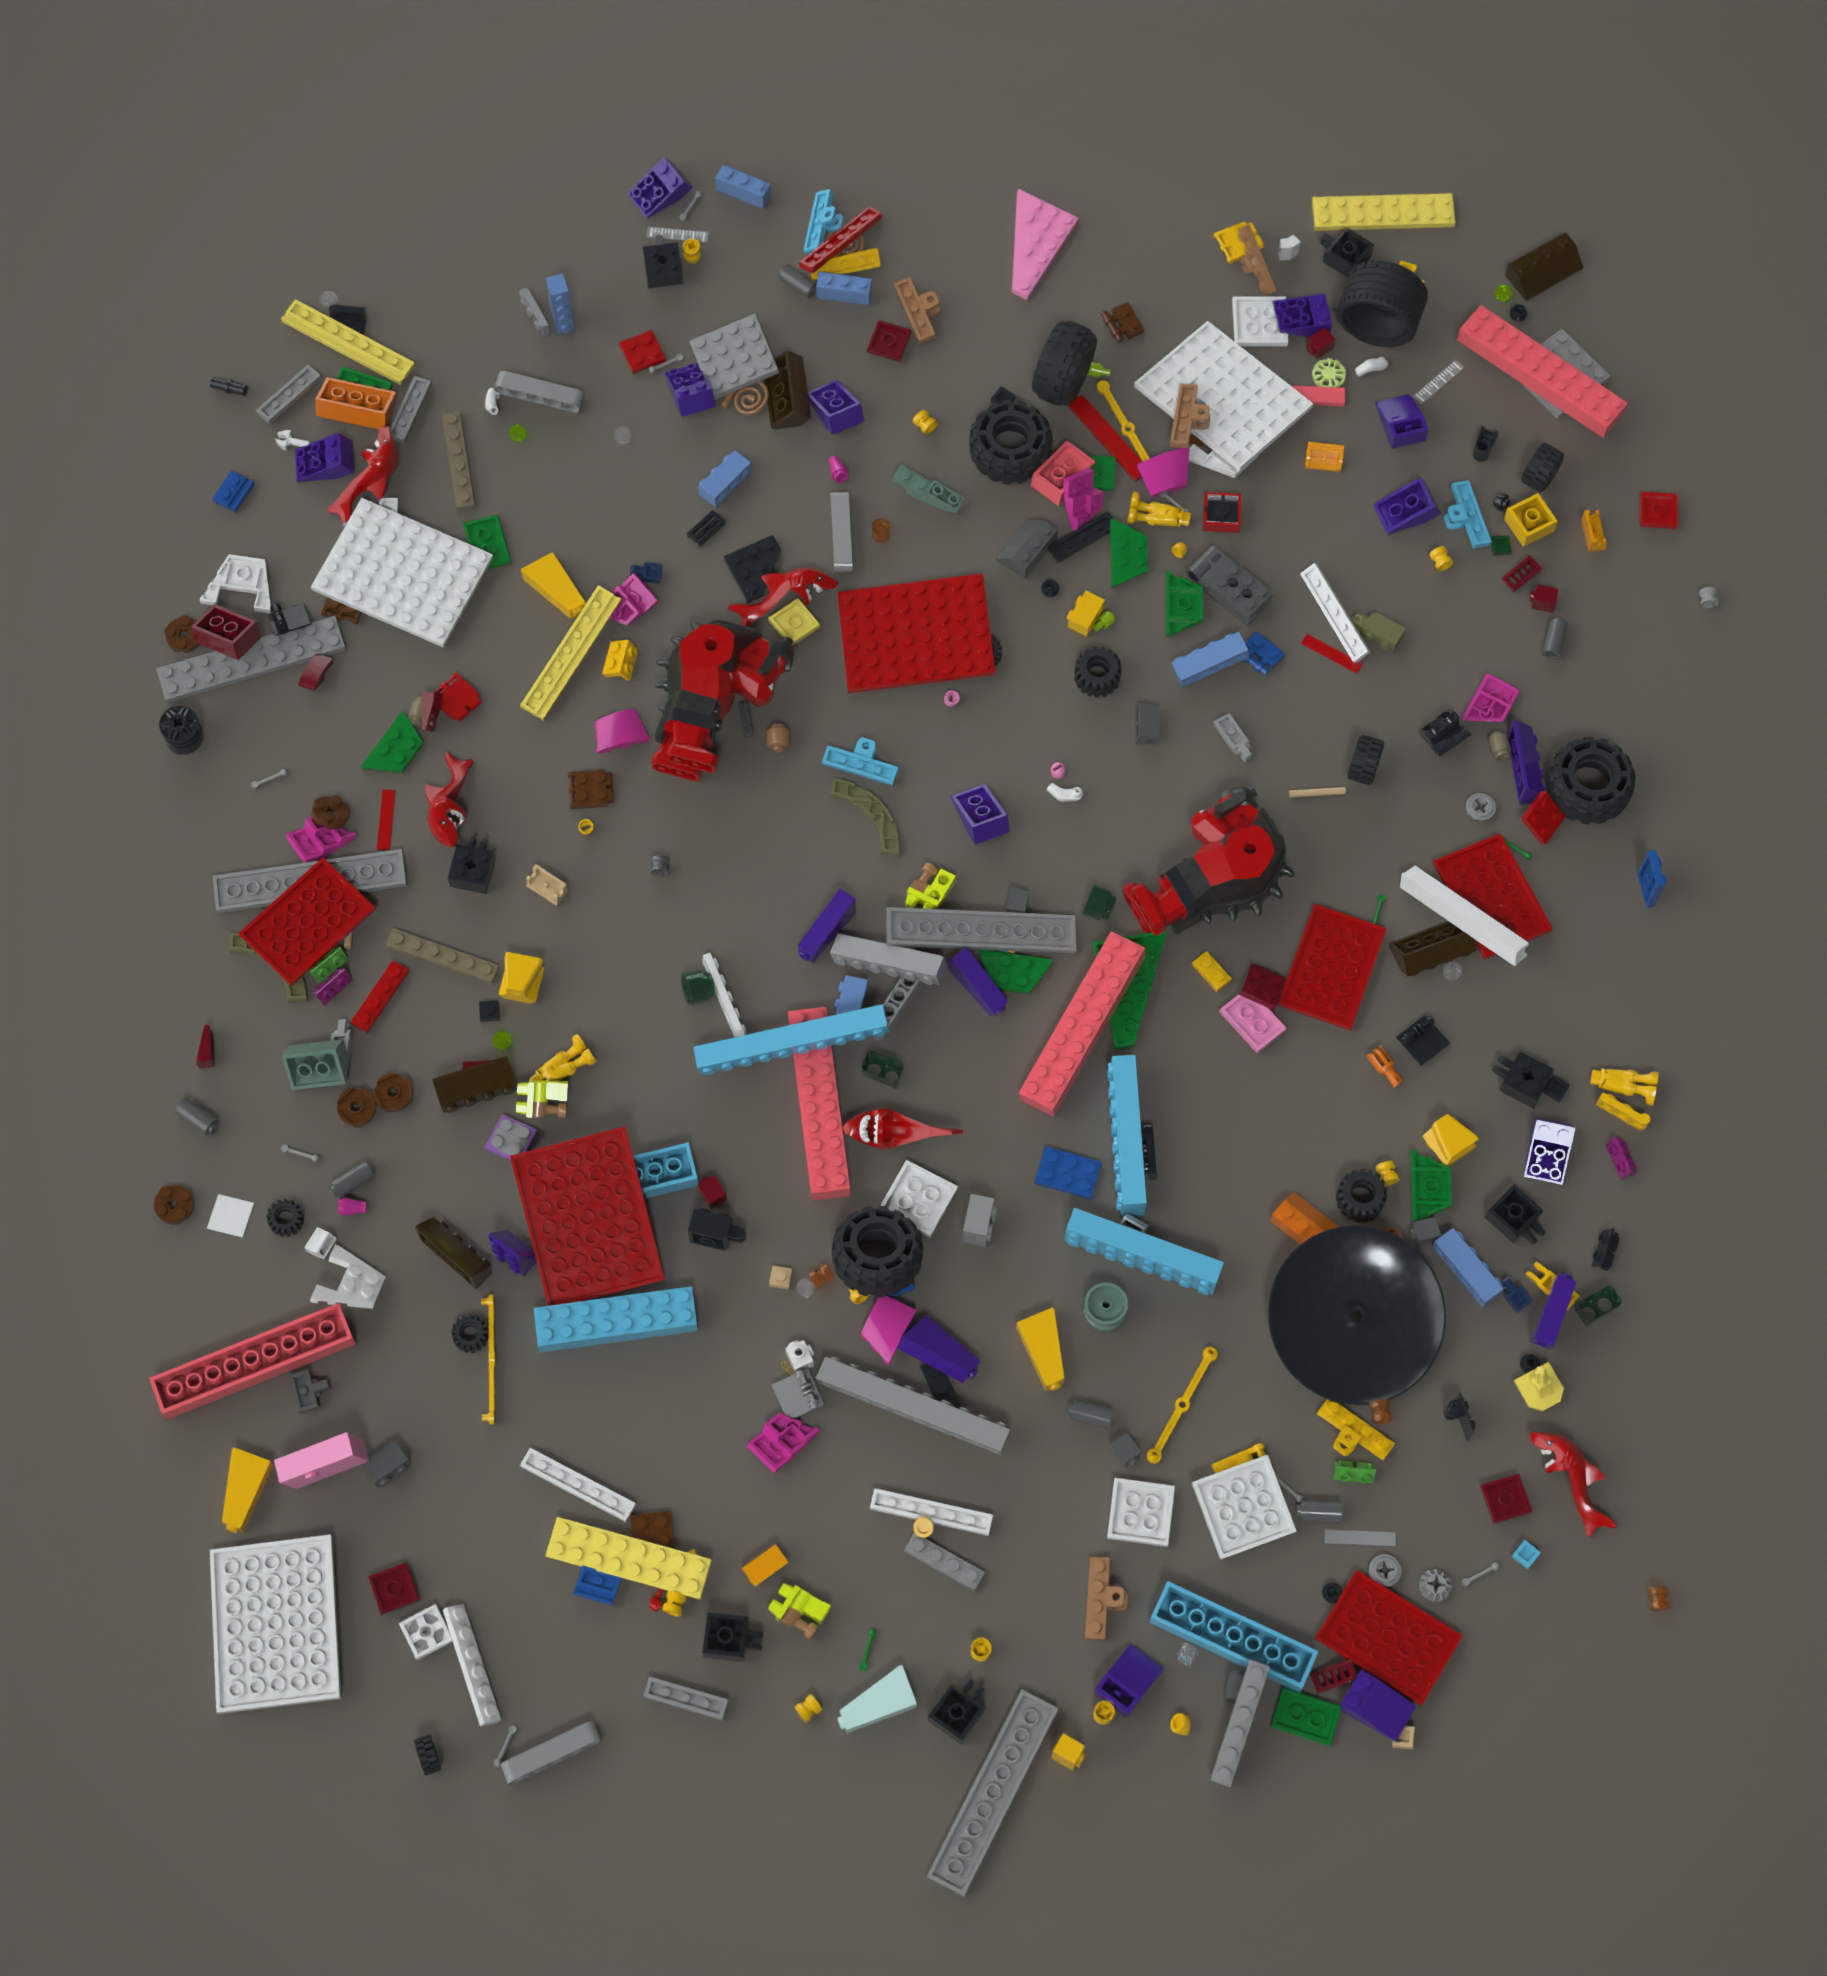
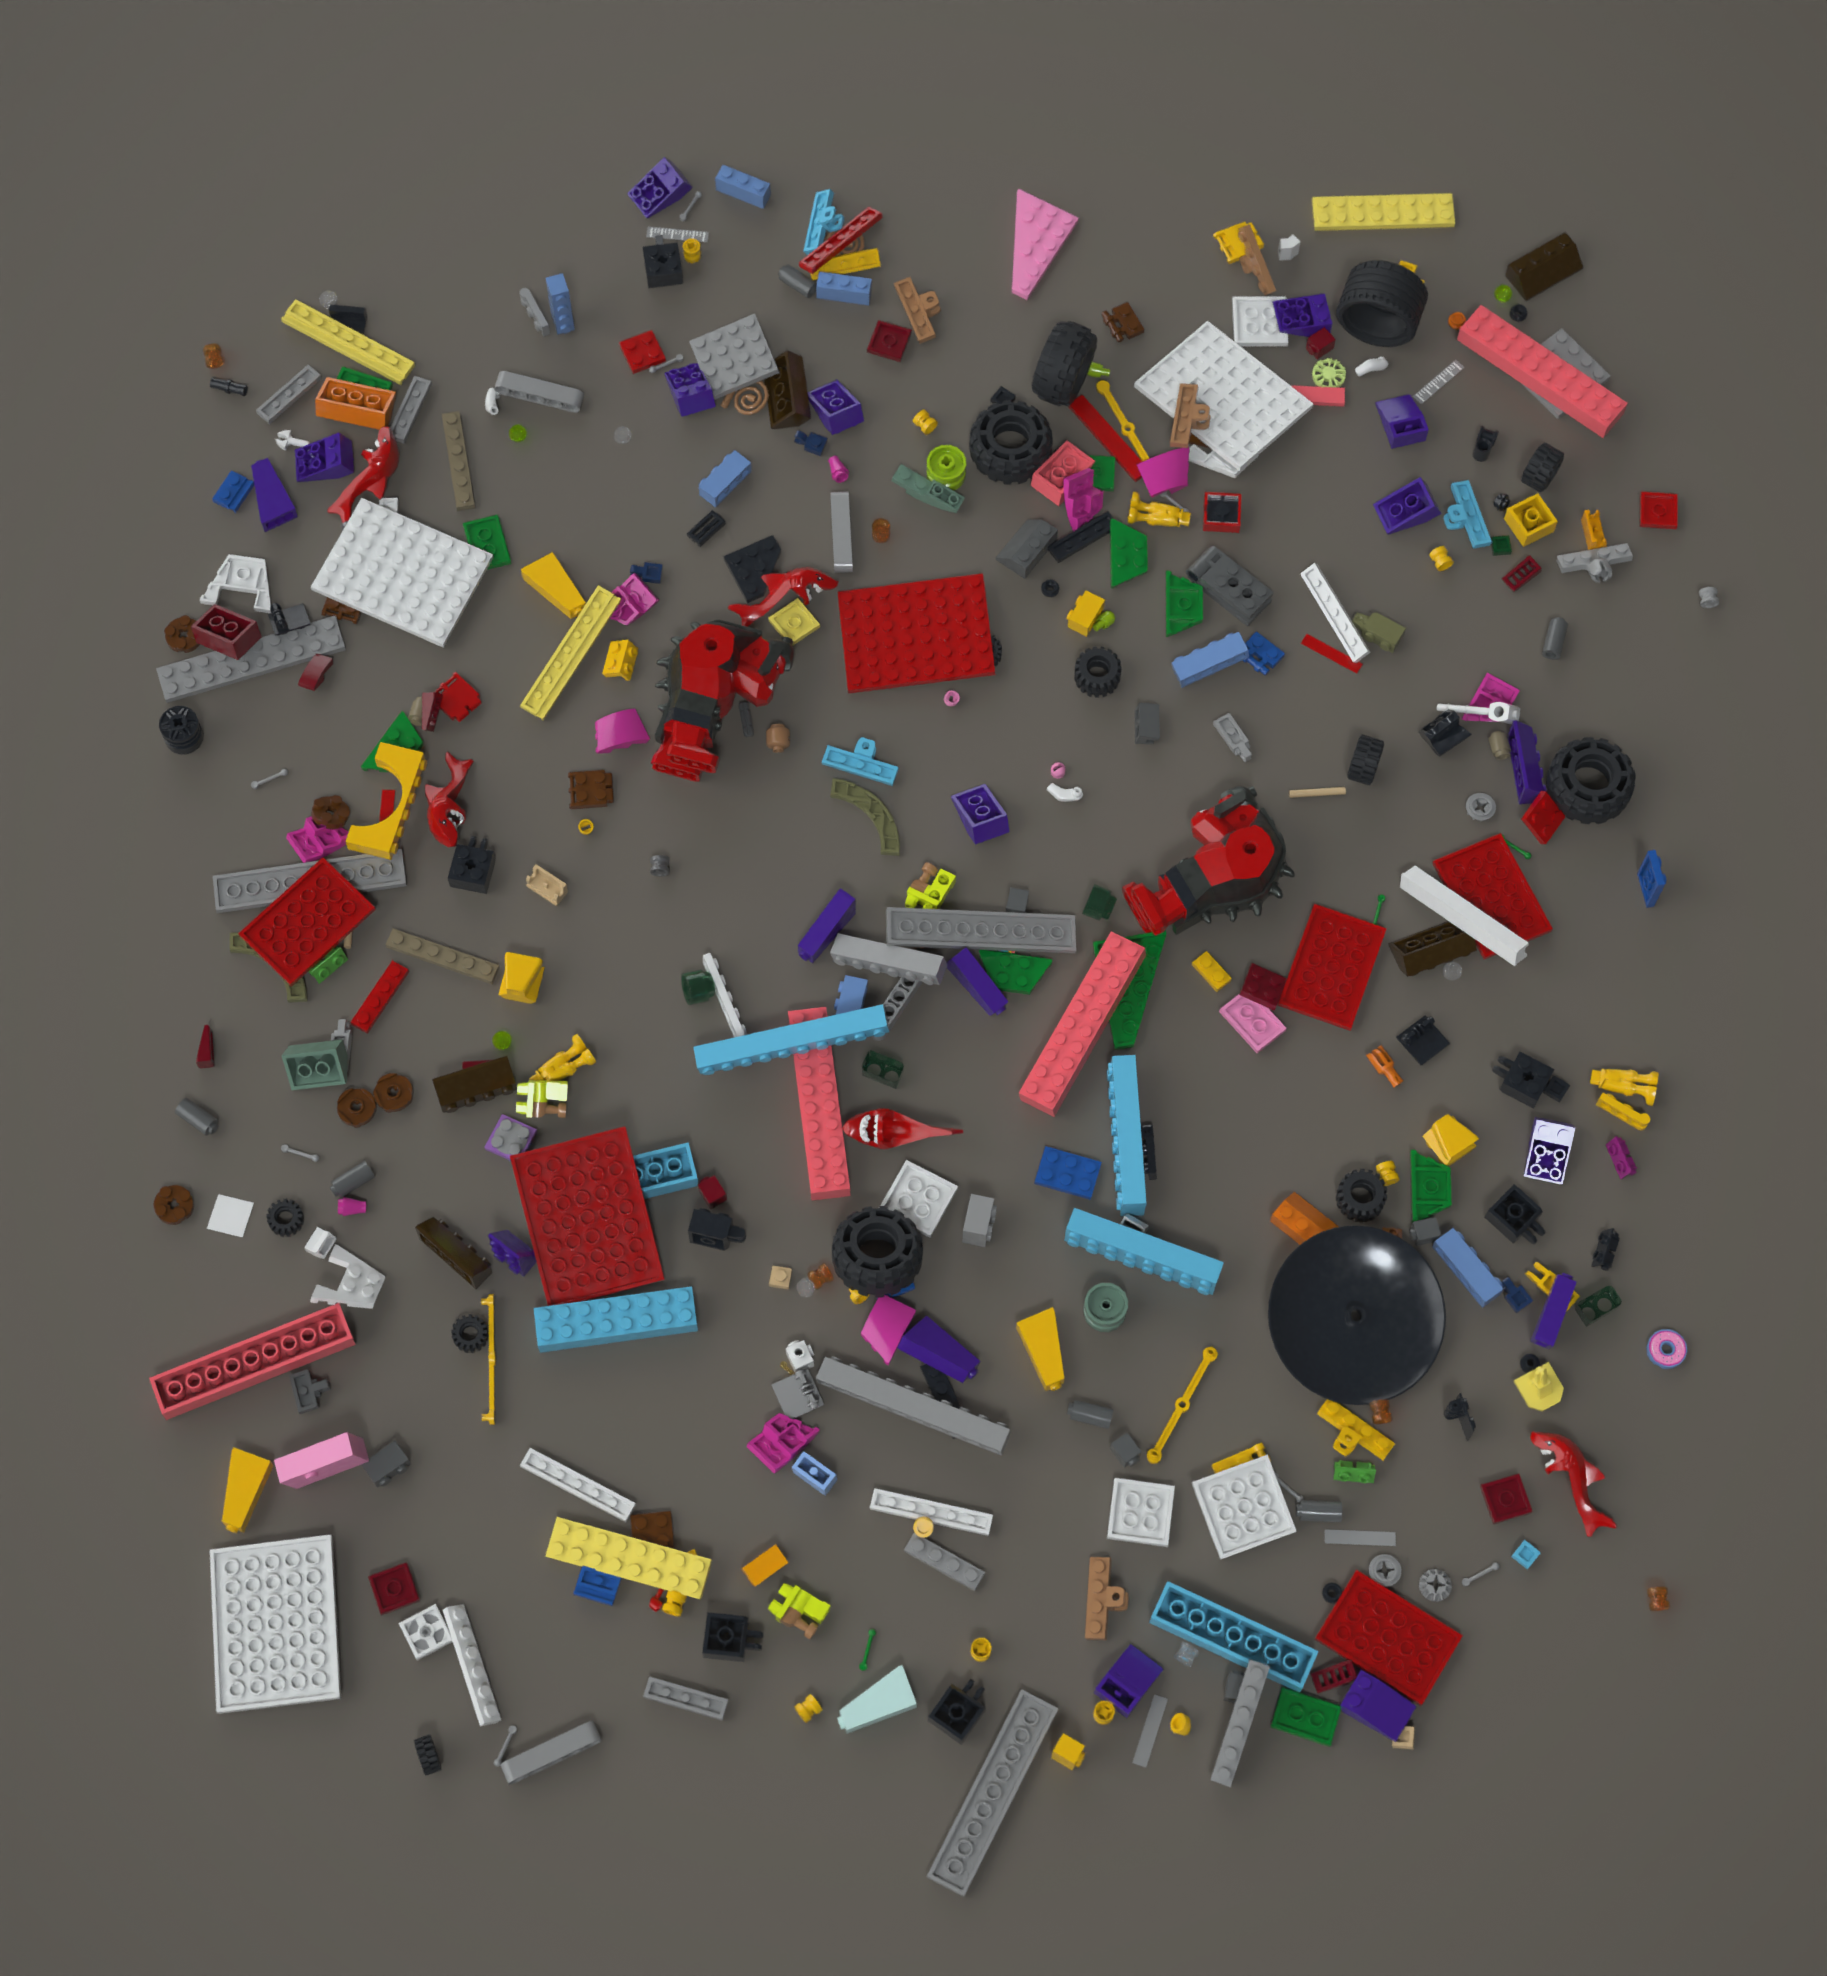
(213, 357): none -> clear orange wheel
(272, 499): none -> dark purple slope
(336, 983): magenta hinge -> none
(382, 837): none -> yellow arch
(489, 1011): black plate -> none
(814, 443): none -> dark blue plate
(814, 1473): none -> light blue brick
(947, 466): none -> lime wheel
(1150, 1731): none -> light grey sticker
(1179, 549): yellow hinge -> none
(1324, 456): light orange hinge -> none
(1346, 251): black hinge -> none
(1456, 320): none -> orange plate
(1498, 711): none -> white piece
(1544, 598): dark red brick -> none
(1595, 561): none -> light grey plate
(1670, 1338): none -> tile

